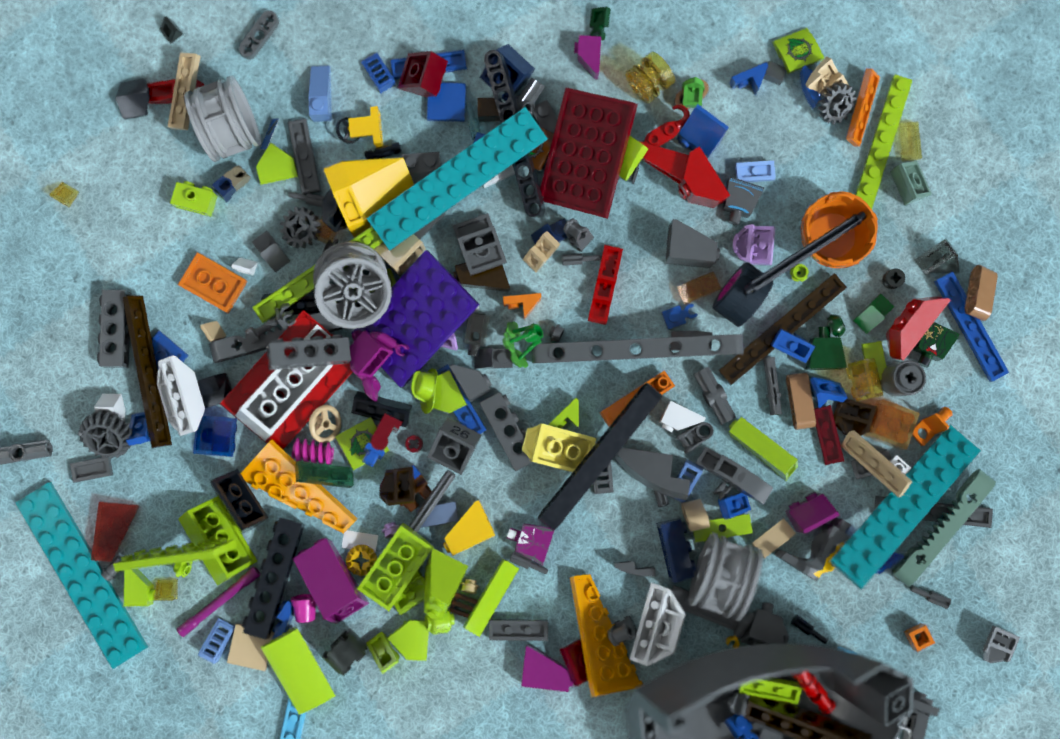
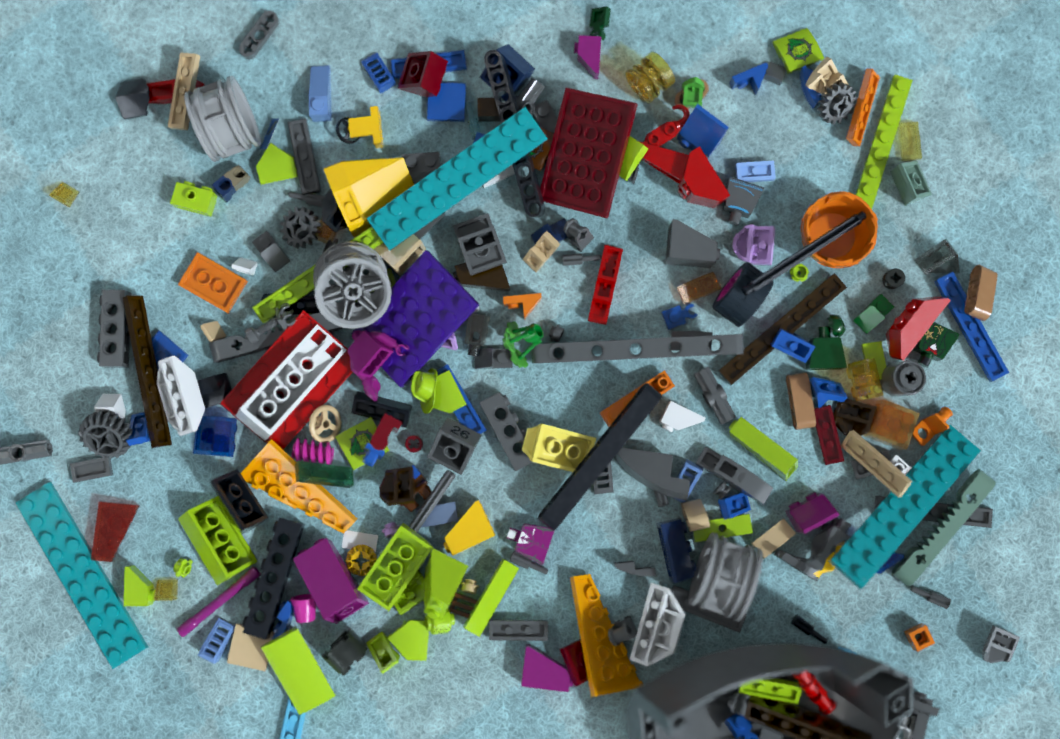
(109, 572): dark grey pin -> none
(170, 30): pearl dark grey slope -> none
(173, 554): lime plate -> none
(278, 360): dark grey brick -> none
(383, 151): black axle -> none
(472, 382): dark grey slope -> none
(570, 412): lime slope -> none
(694, 437): dark grey piece -> none
(760, 628): dark grey torso -> none
(772, 386): dark grey pin -> none

